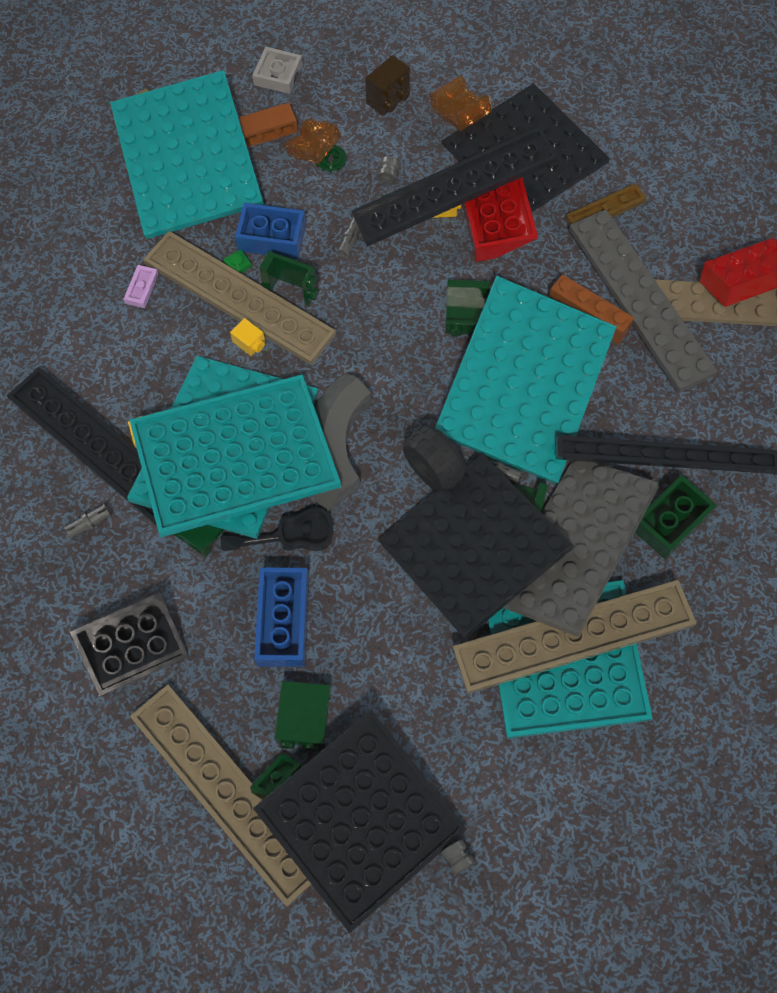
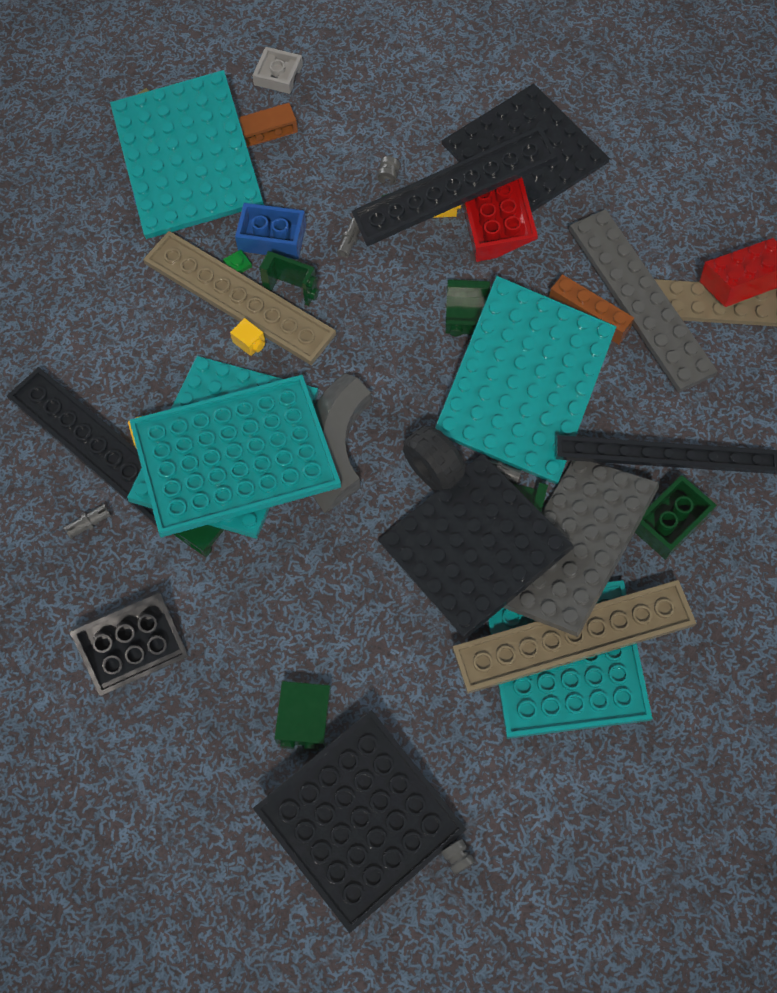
(141, 286): lavender plate -> none
(219, 788): dark tan plate -> none
(274, 776): dark green plate -> none
(282, 617): blue brick -> none
(307, 531): black piece -> none
(310, 145): clear orange brick -> none
(339, 160): dark green gear -> none
(388, 85): dark brown brick -> none
(459, 104): clear orange panel -> none
(614, 204): pearl gold plate -> none

